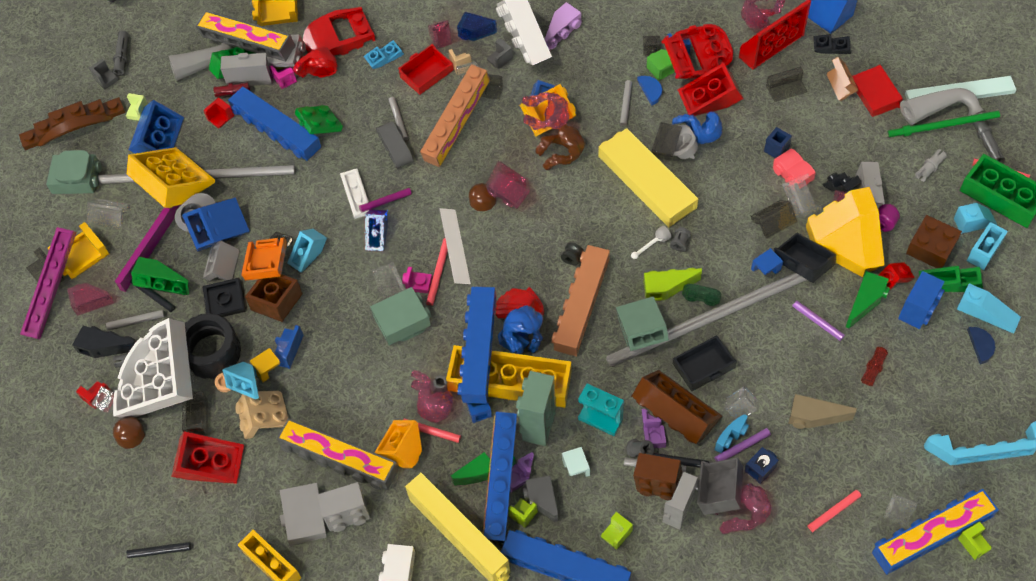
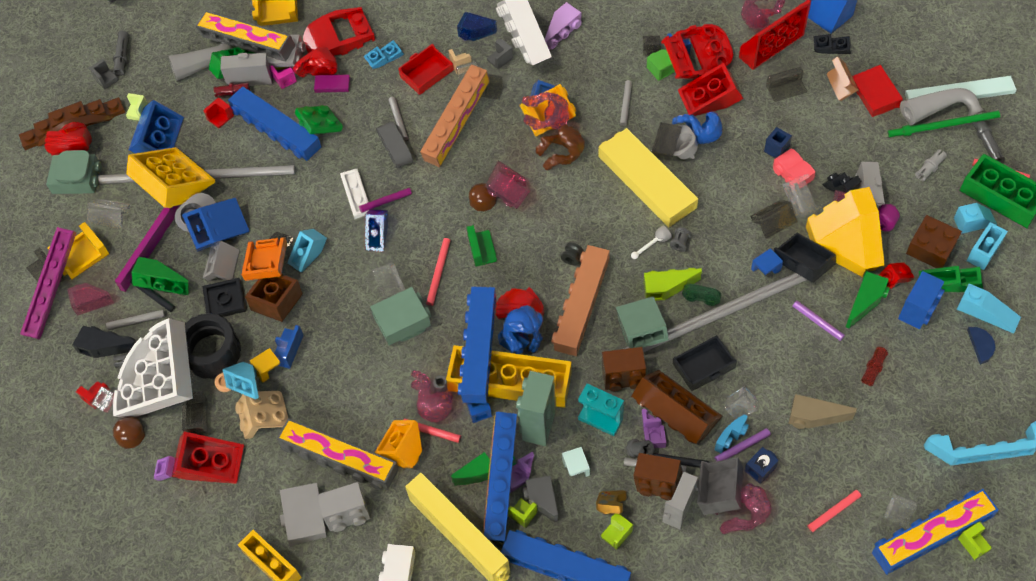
(71, 137): none -> red hair
(158, 550): black bar -> none
(164, 468): none -> medium lavender tile
(331, 83): none -> magenta tile
(418, 281): dark pink bracket -> none
(440, 33): clear pink slope -> none
(454, 246): white sticker -> none
(481, 246): none -> green panel
(609, 501): none -> pearl gold piece
(623, 368): none -> reddish brown brick
(651, 88): blue tile -> none

